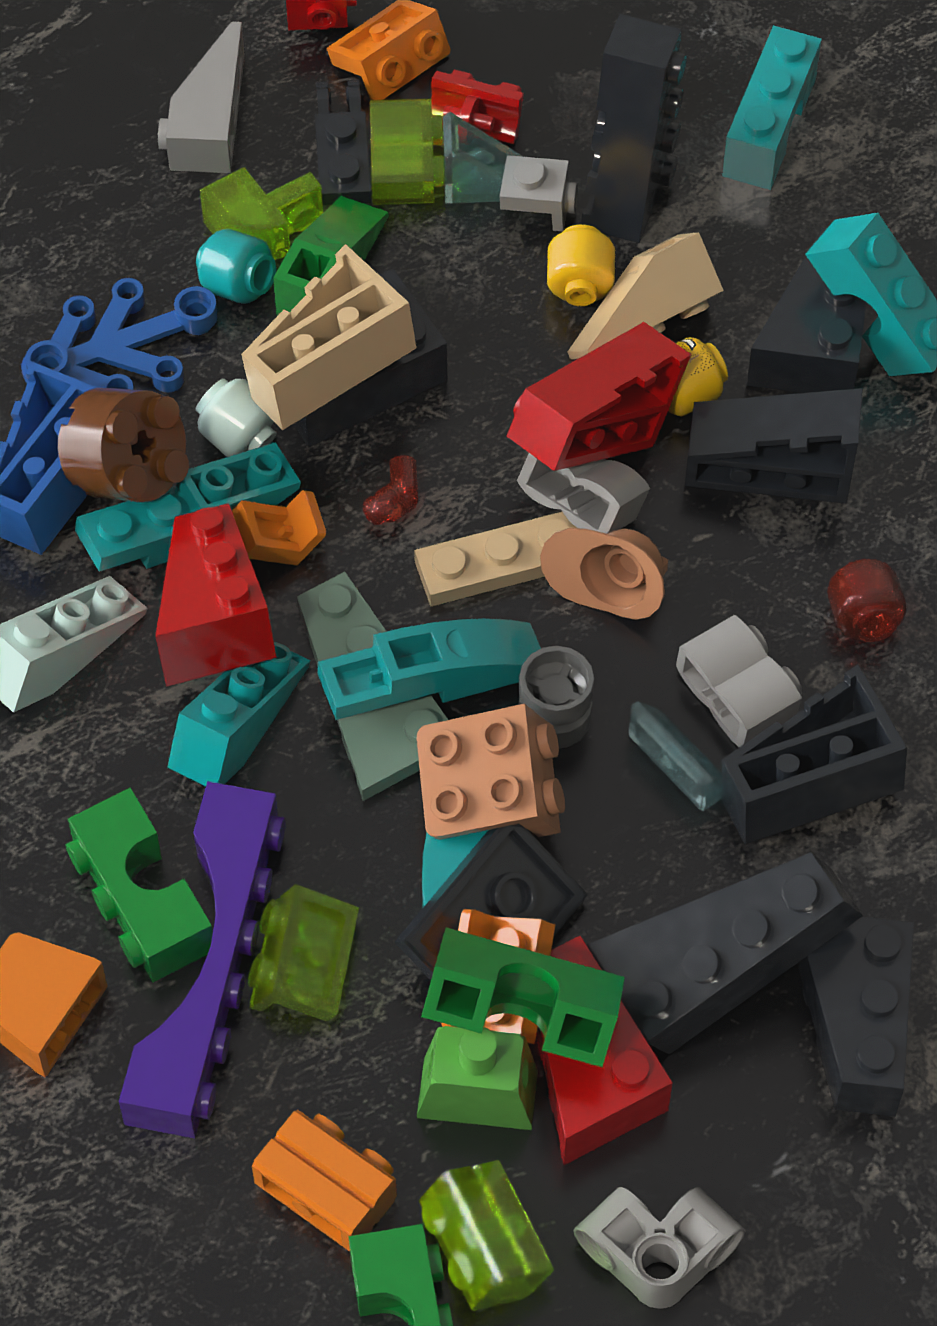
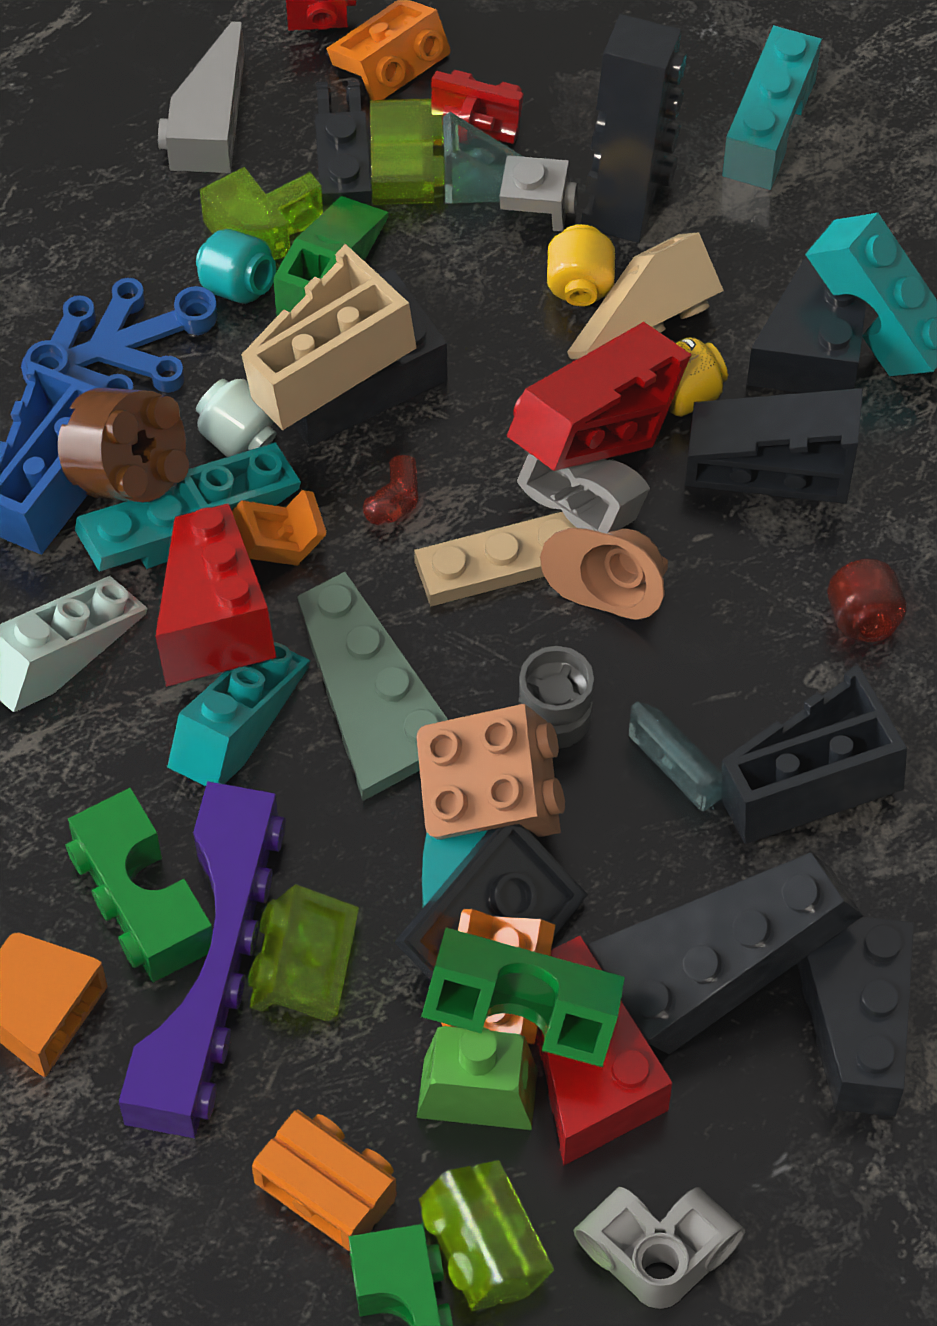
(427, 659): teal slope -> none
(738, 679): light grey brick -> none

